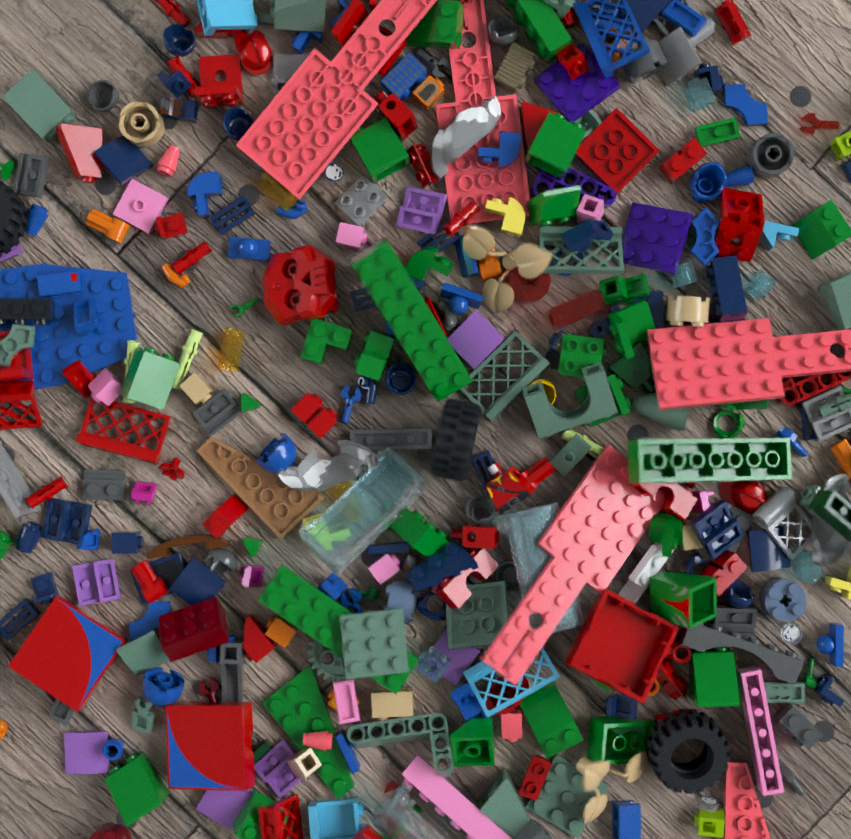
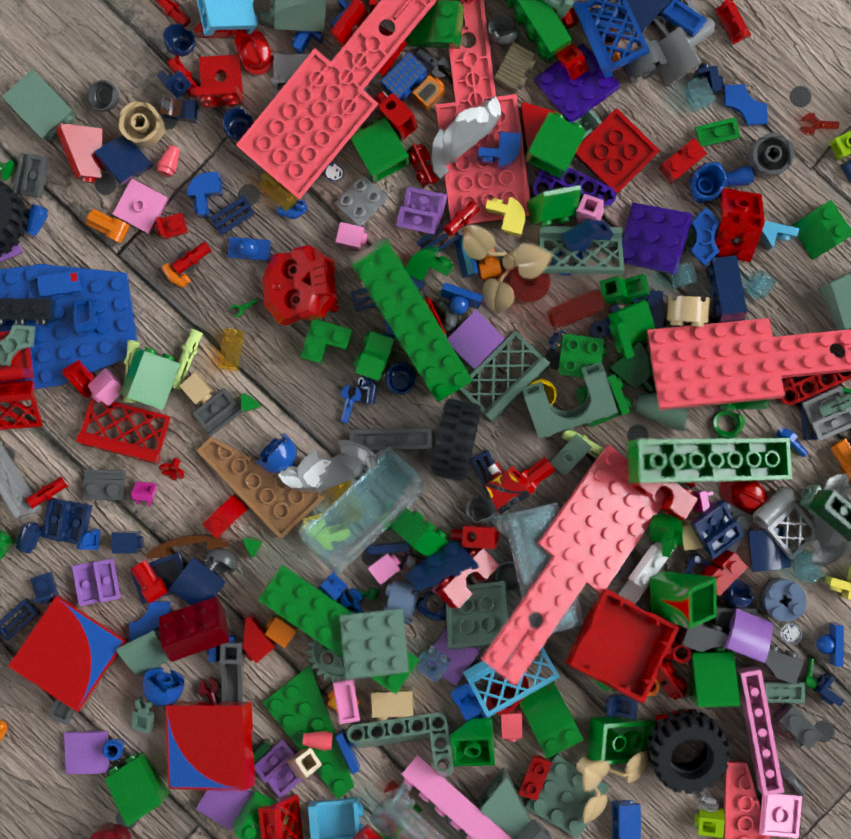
(252, 575): dark pink tile -> none
(315, 414): red piece -> none
(749, 635): none -> medium lavender slope
(780, 815): none -> bright pink plate

